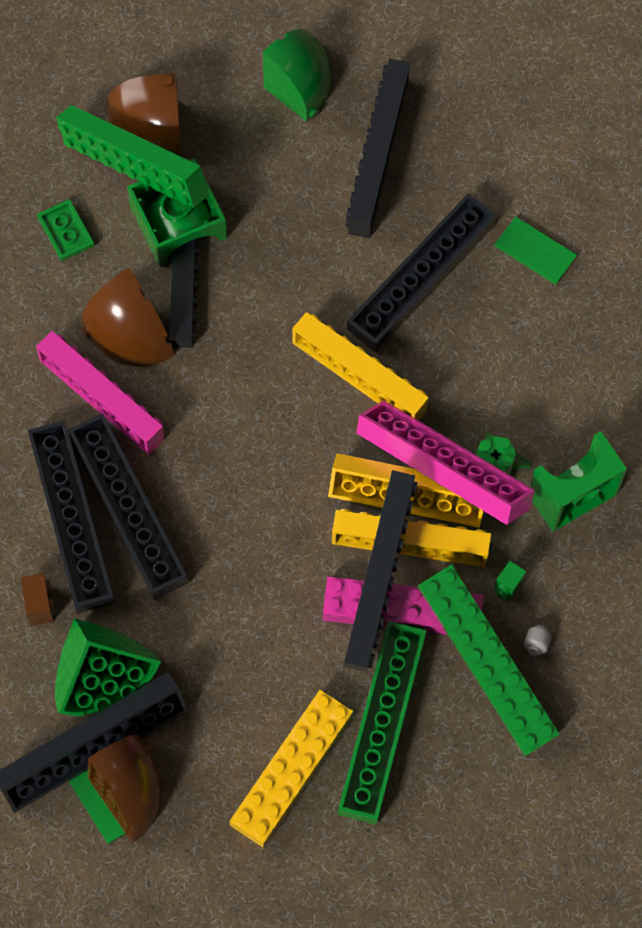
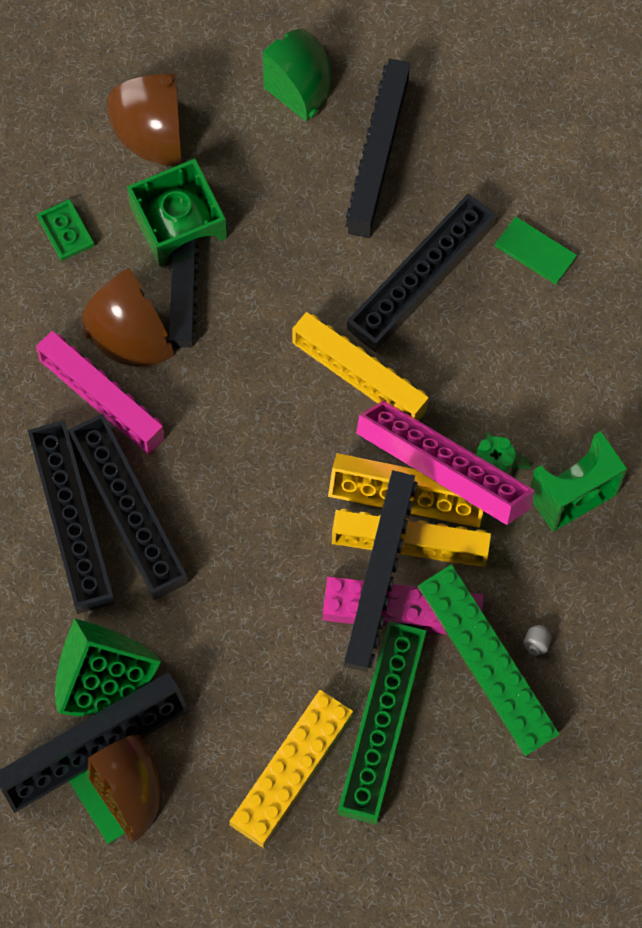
(37, 599): reddish brown brick -> none
(133, 156): green brick -> none
(509, 581): green brick -> none

